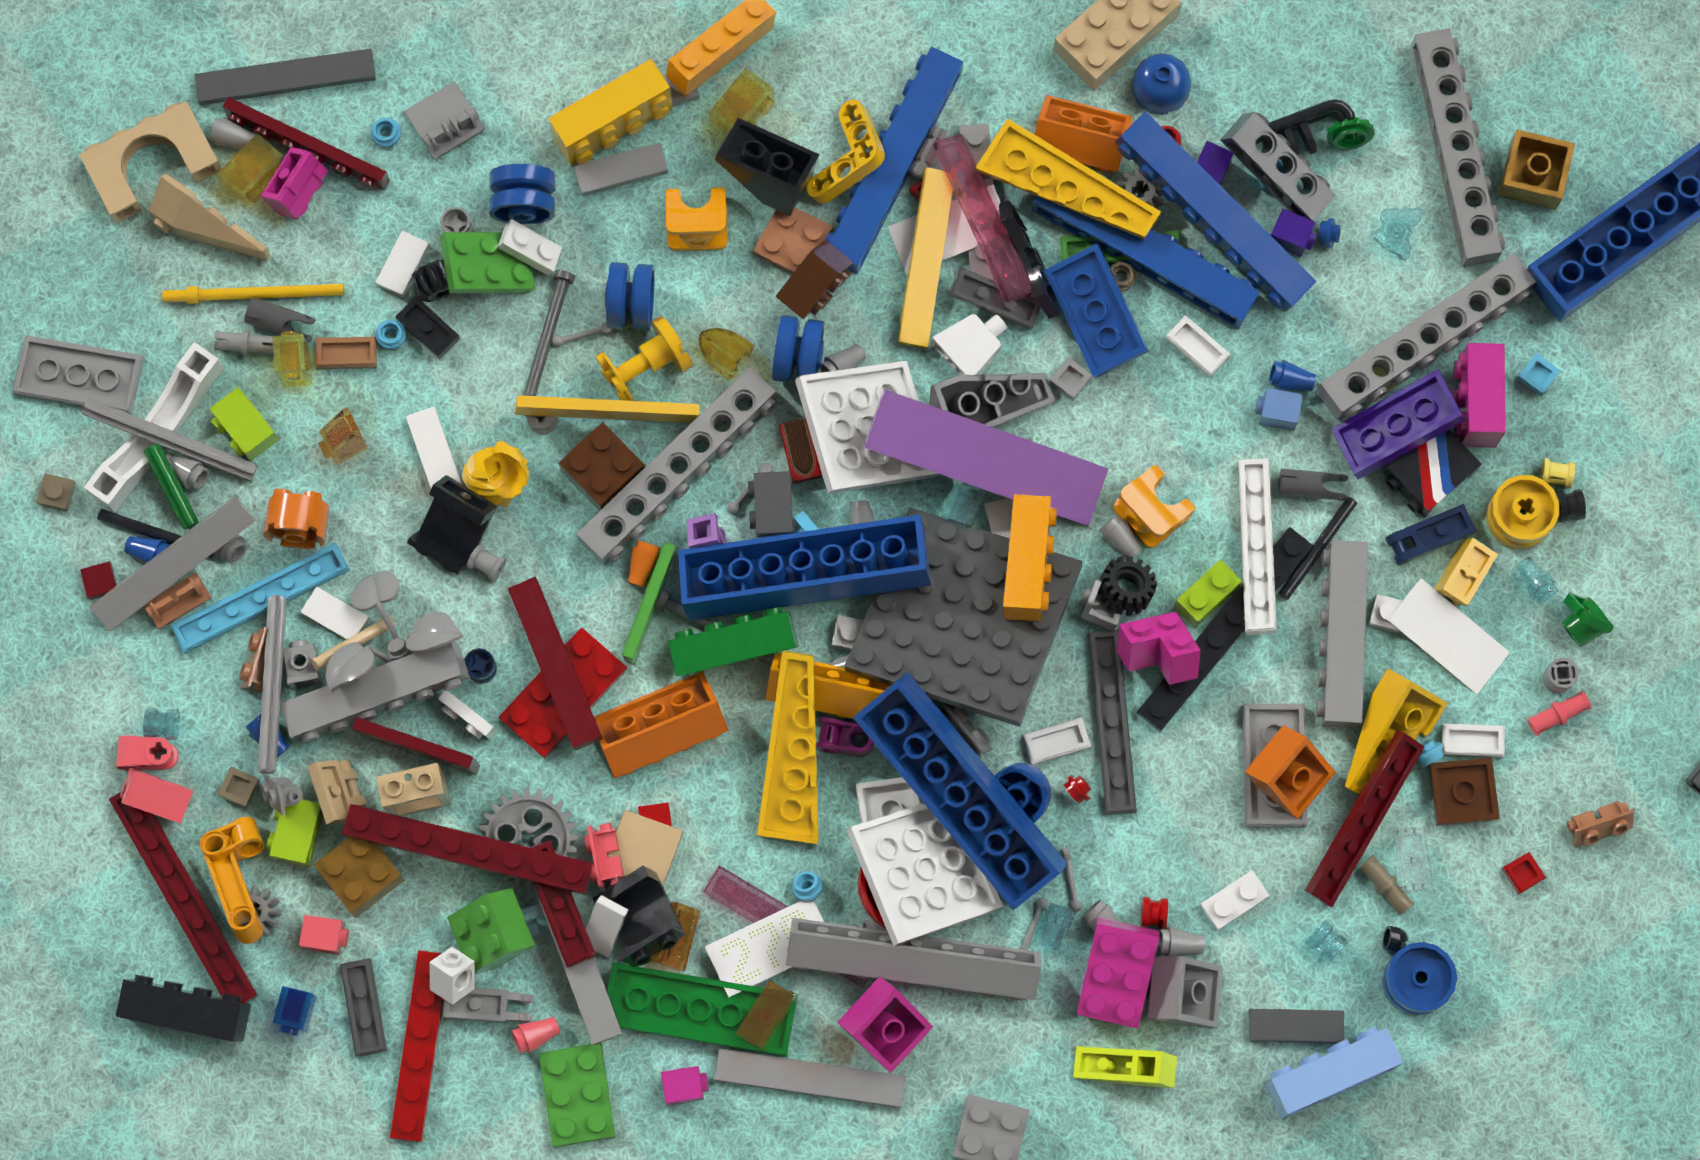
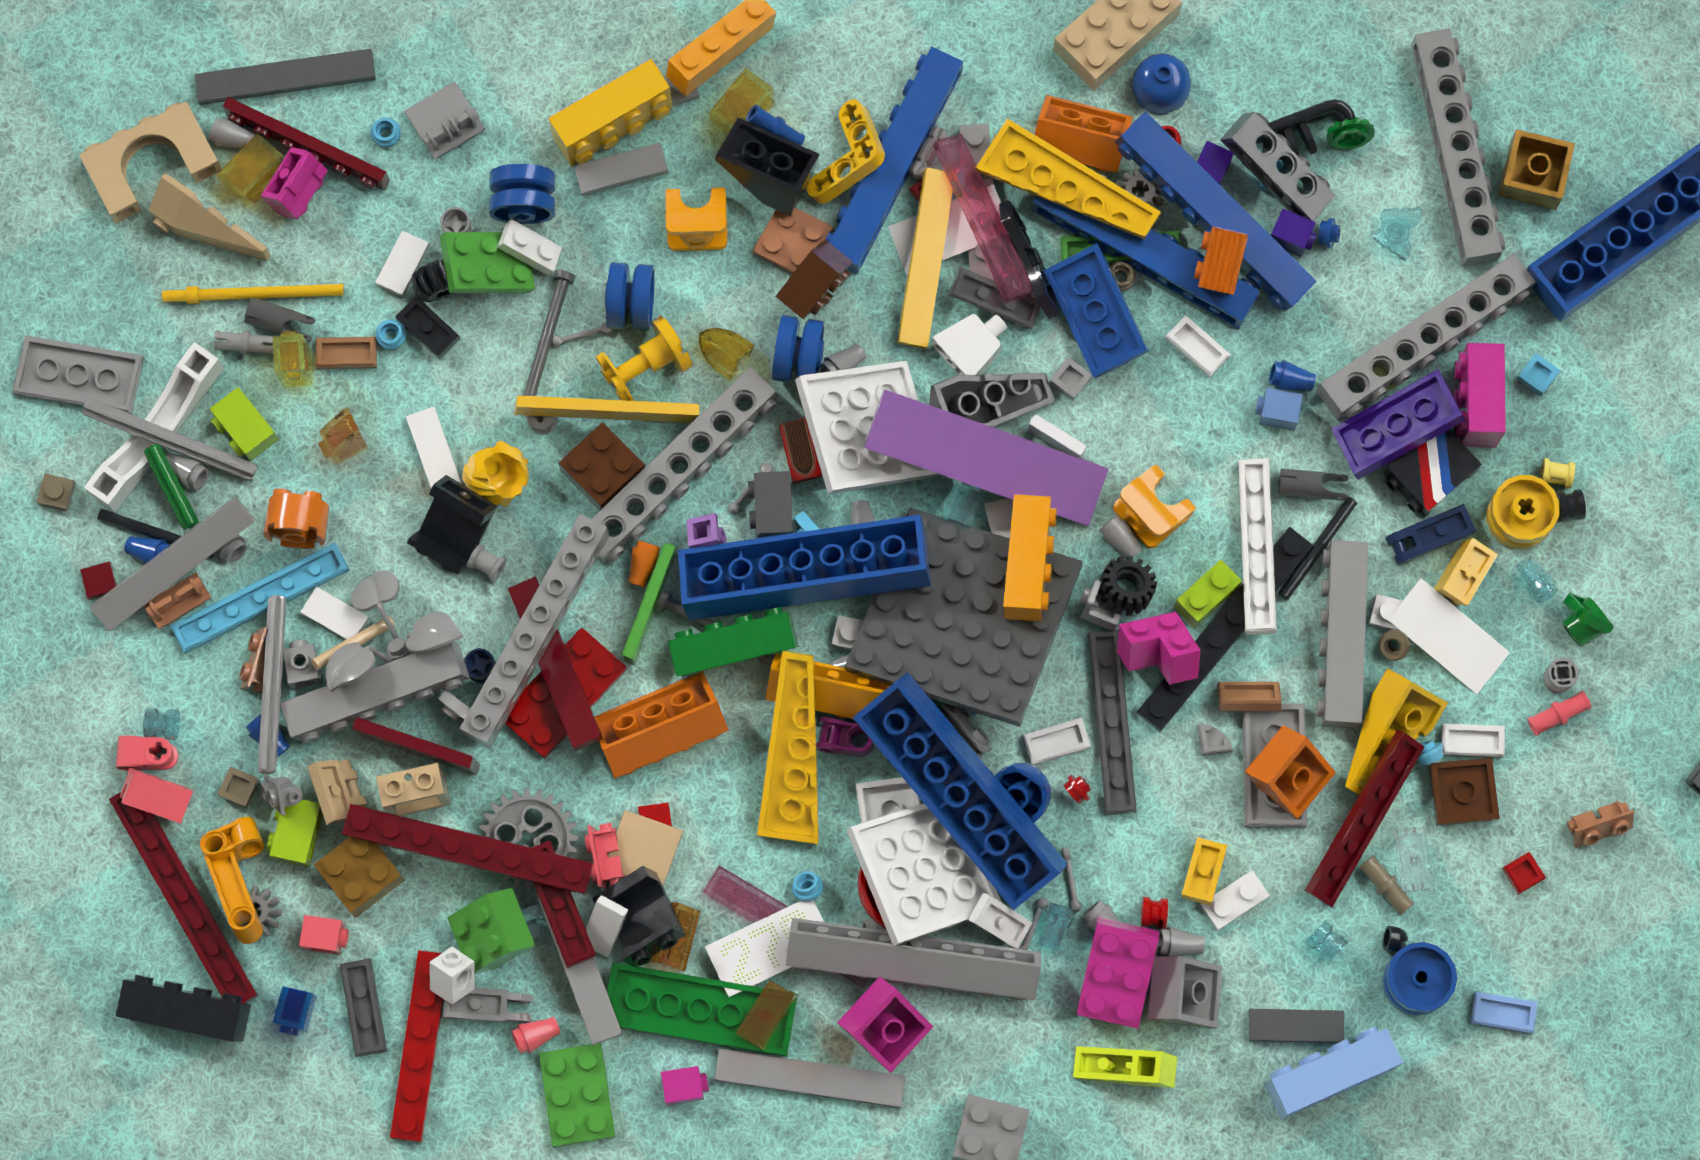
(534, 631): none -> light grey brick
(774, 124): none -> blue pin
(1000, 921): none -> white plate
(1056, 437): none -> white tile
(1204, 871): none -> yellow plate
(1212, 740): none -> light grey tile
(1221, 260): none -> orange brick
(1249, 696): none -> medium nougat tile
(1389, 652): none -> dark tan plate
(1503, 1012): none -> light blue tile

